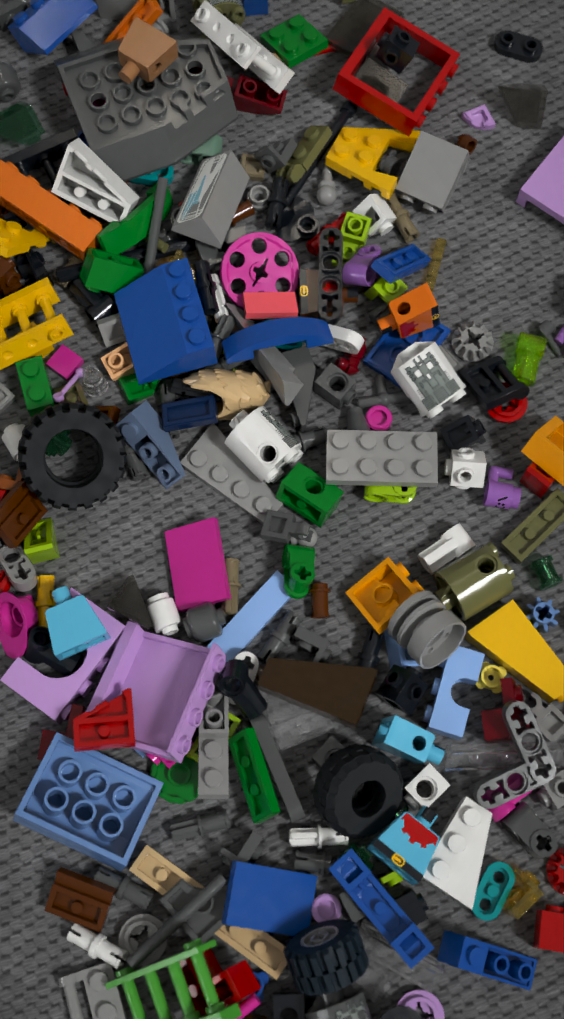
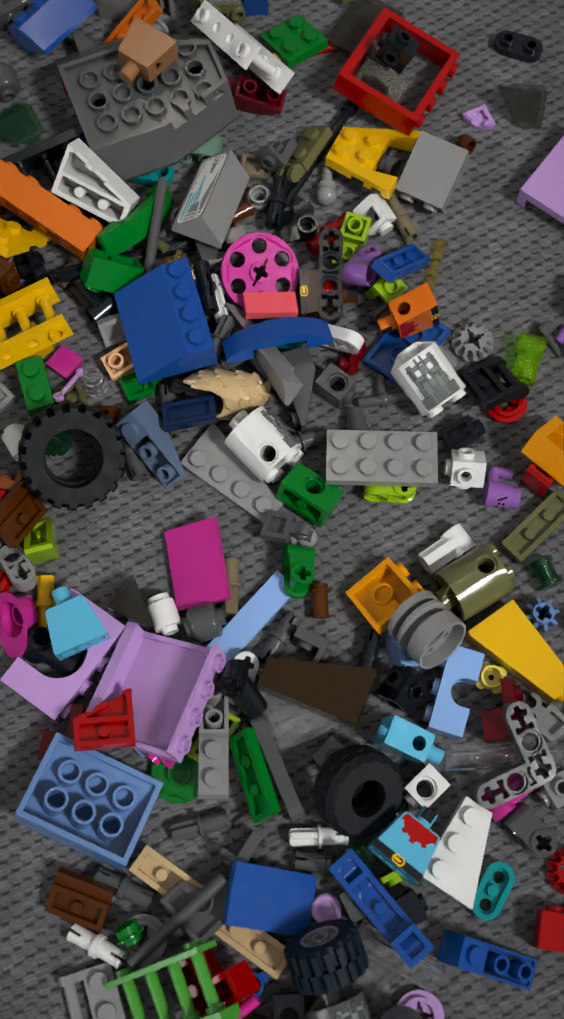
(129, 933): none -> green plate
(379, 418): dark pink tile -> none
(522, 899): clear yellow bracket -> none

